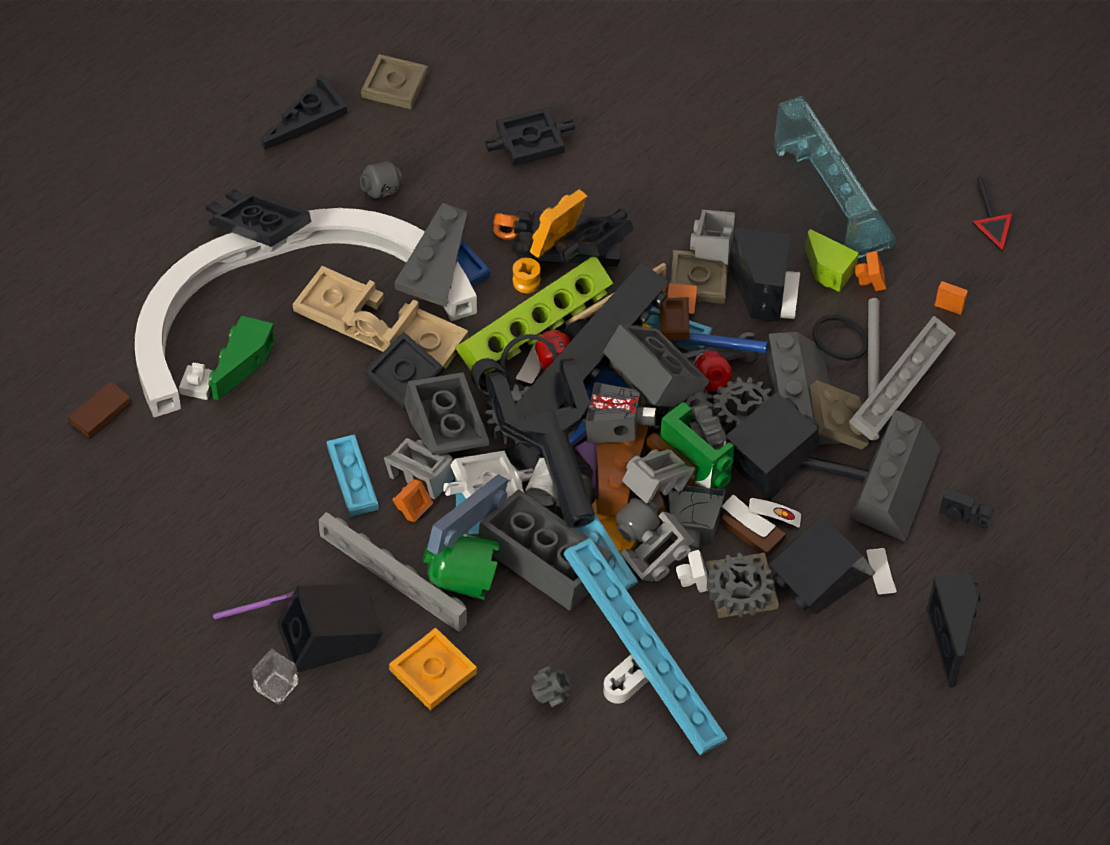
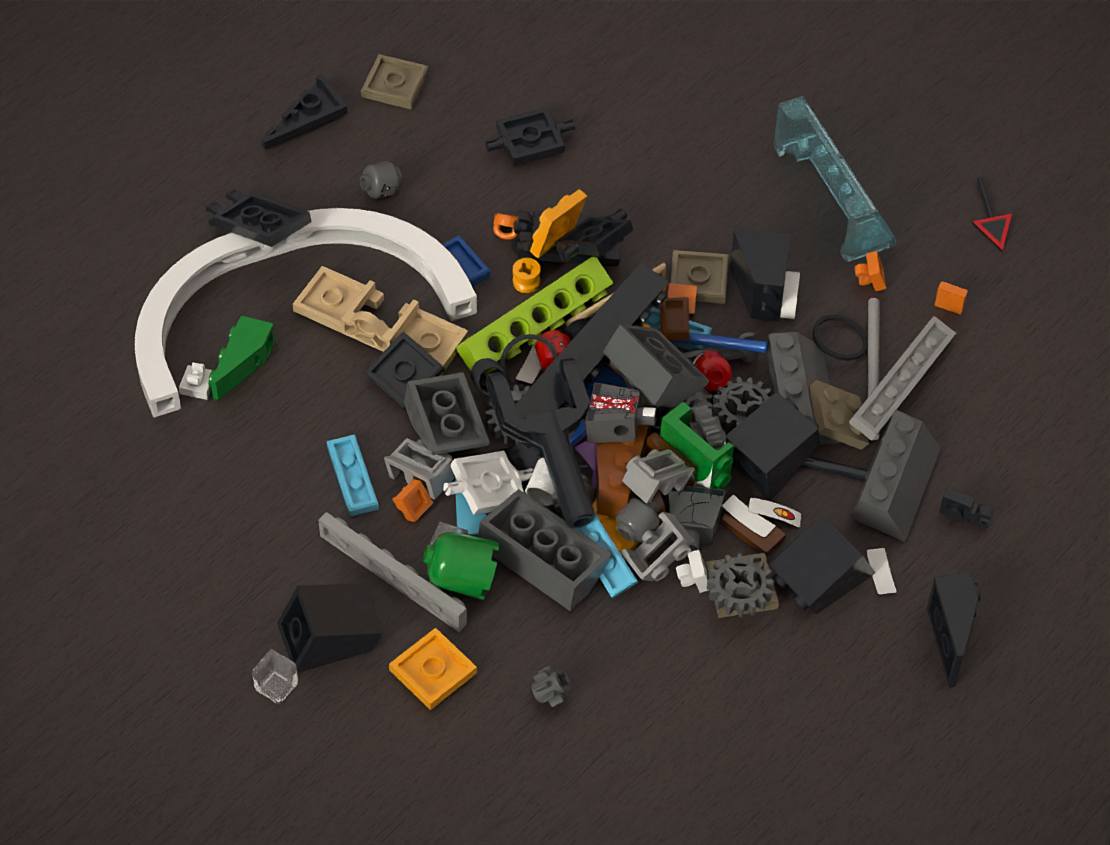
(99, 410): reddish brown tile -> none
(250, 606): medium lavender piece -> none
(433, 261): dark grey wing -> none
(467, 514): sand blue plate -> none
(622, 673): white beam -> none
(645, 646): medium azure tile -> none
(713, 235): light grey window -> none
(830, 260): lime slope -> none

